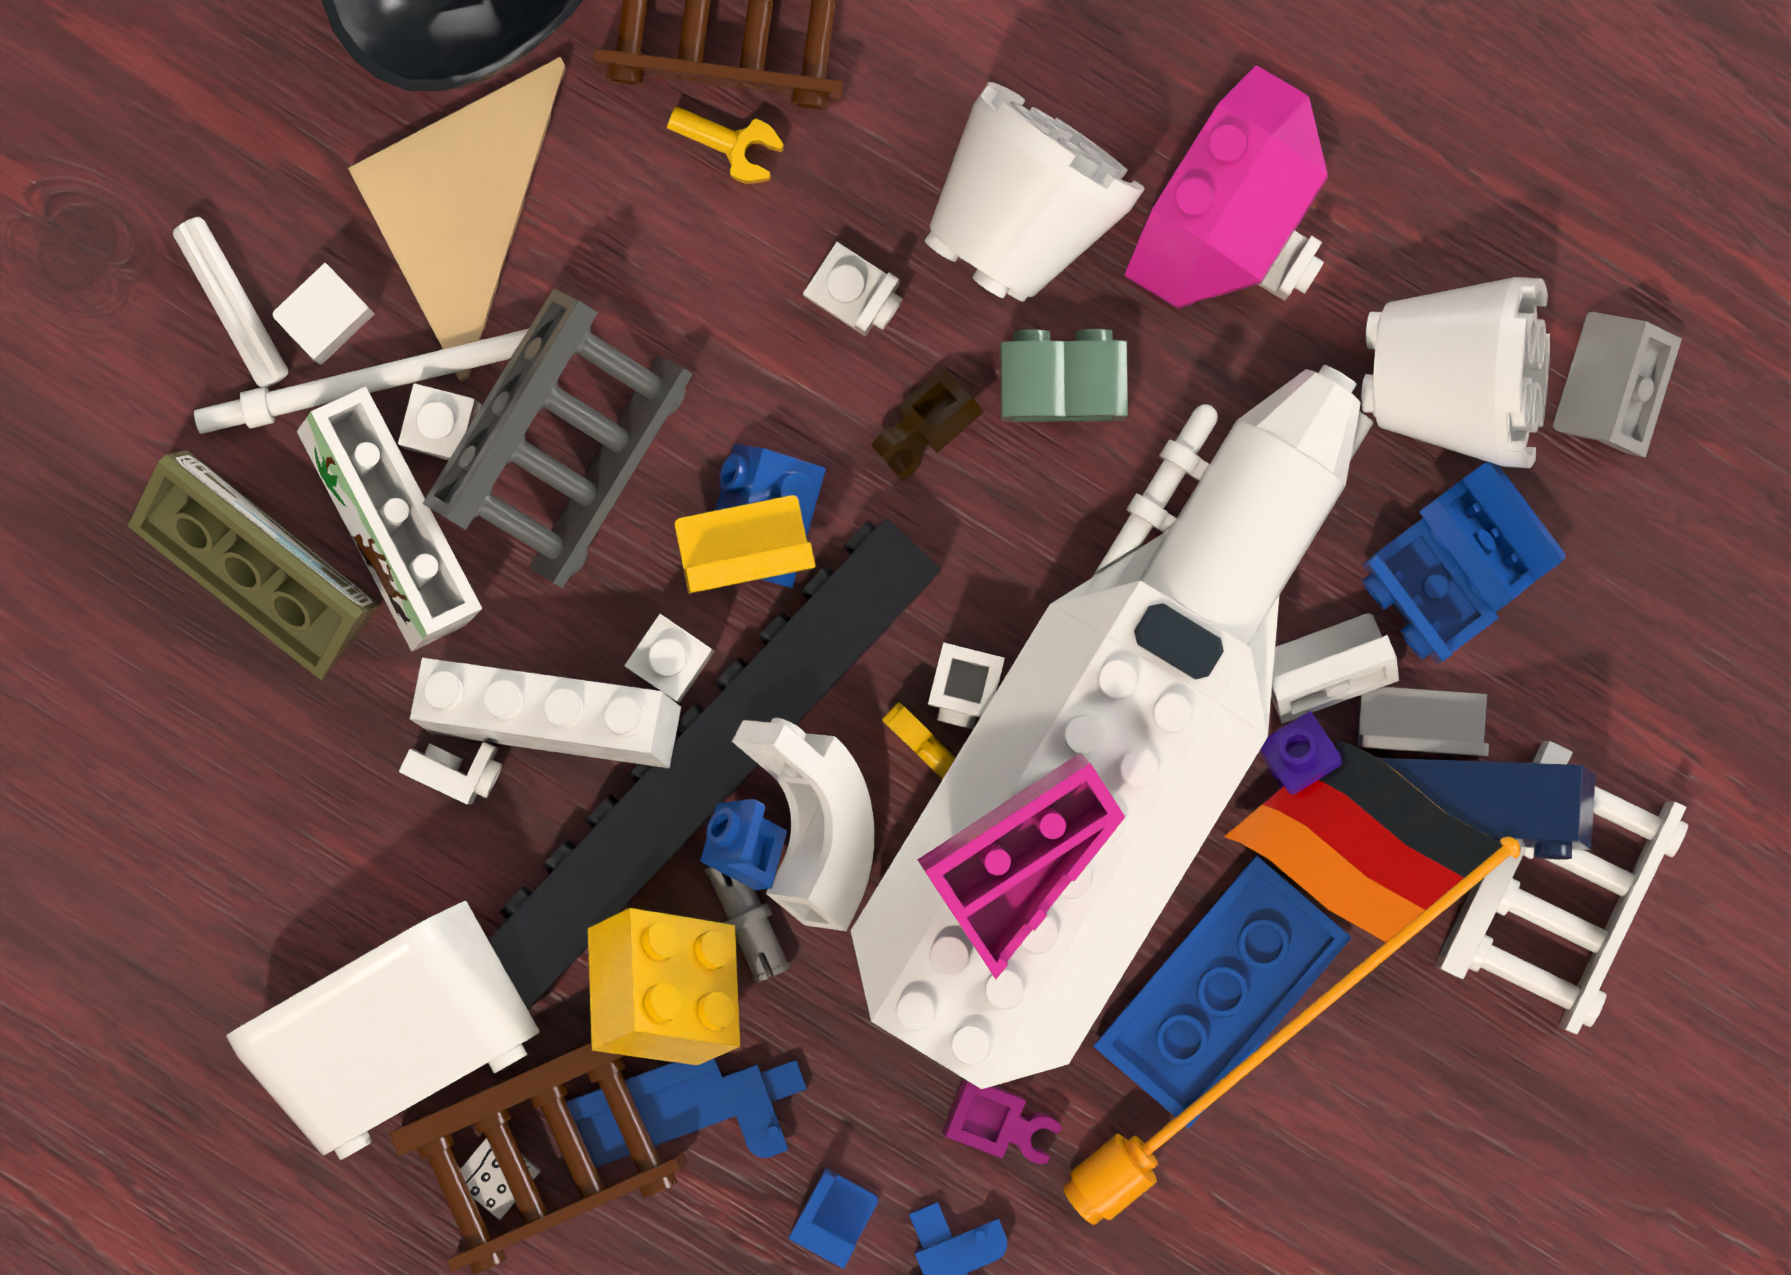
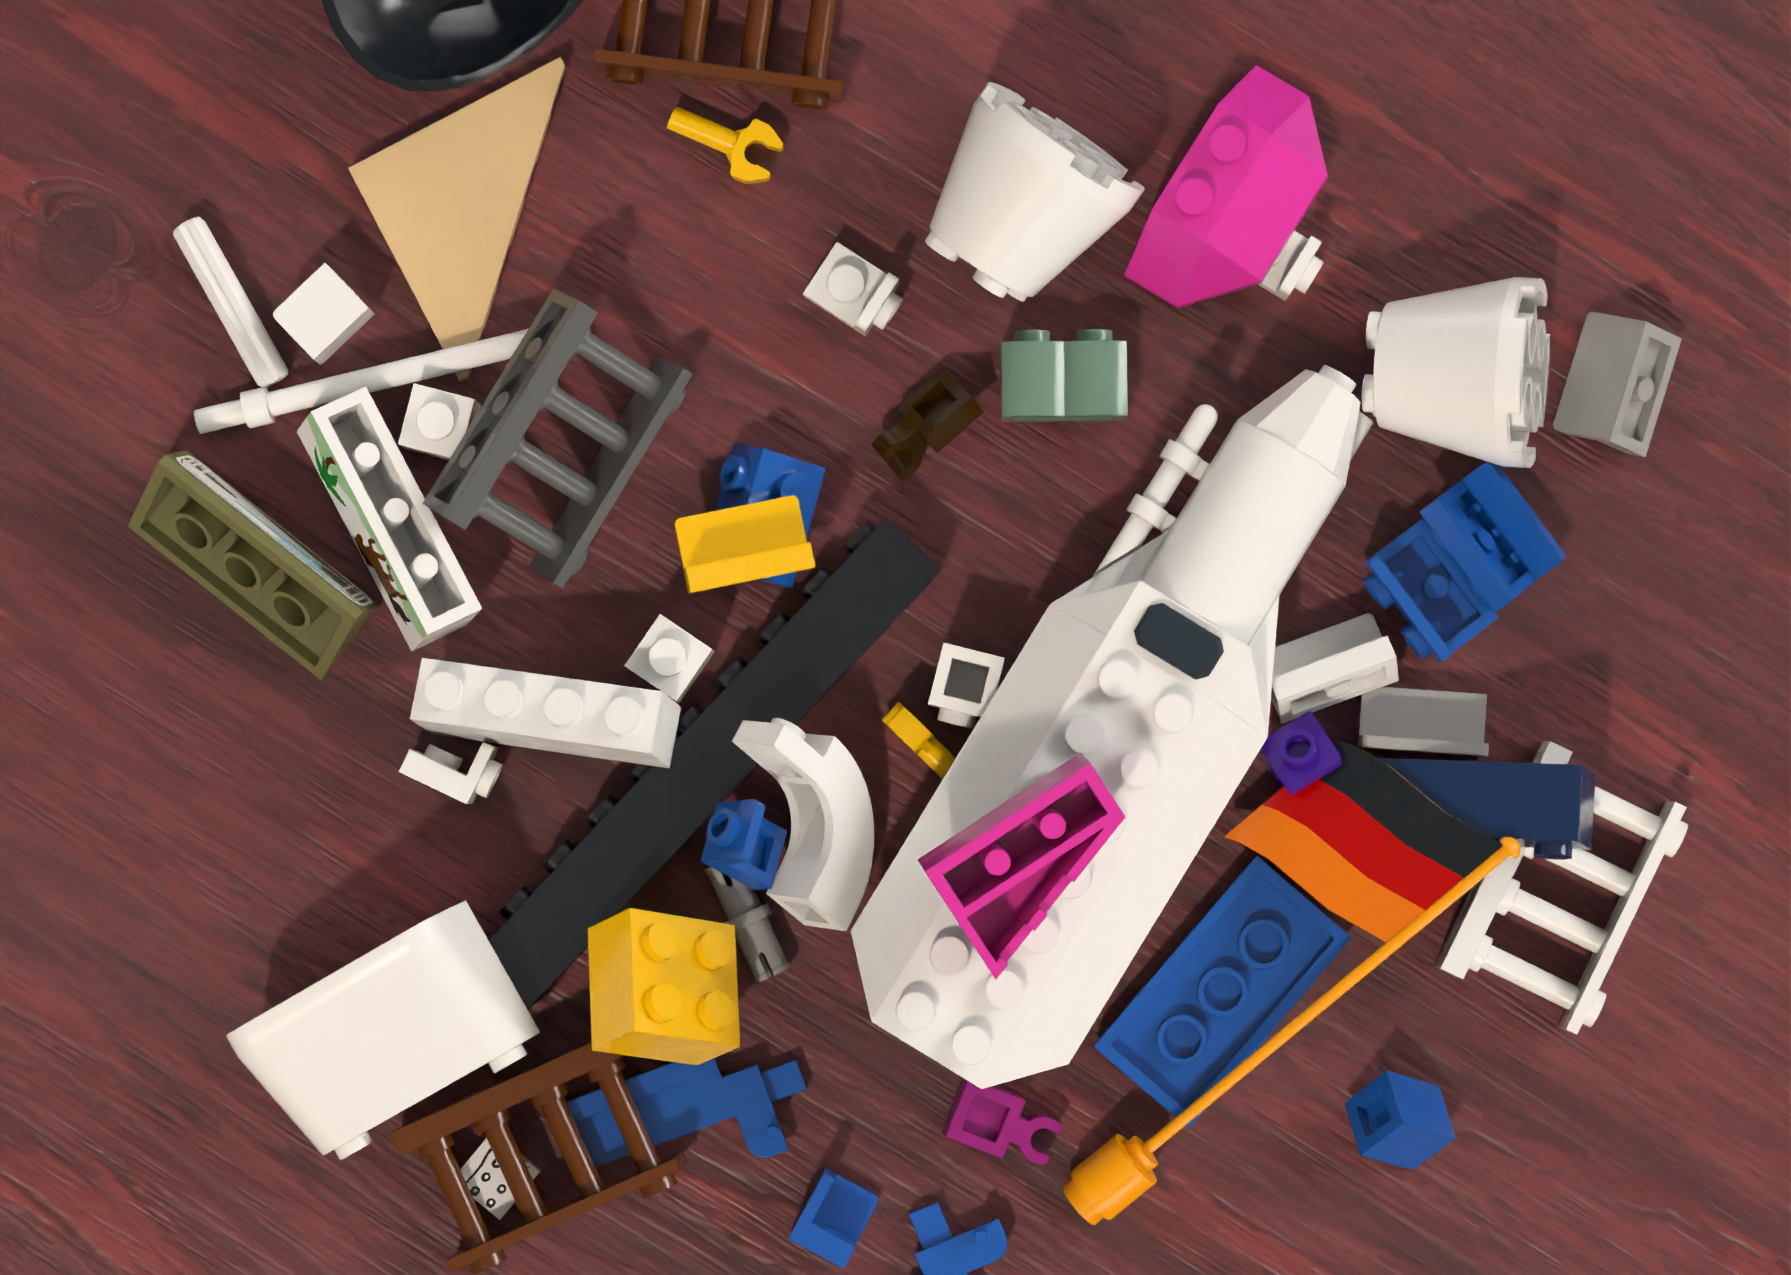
(1399, 1120): none -> blue panel

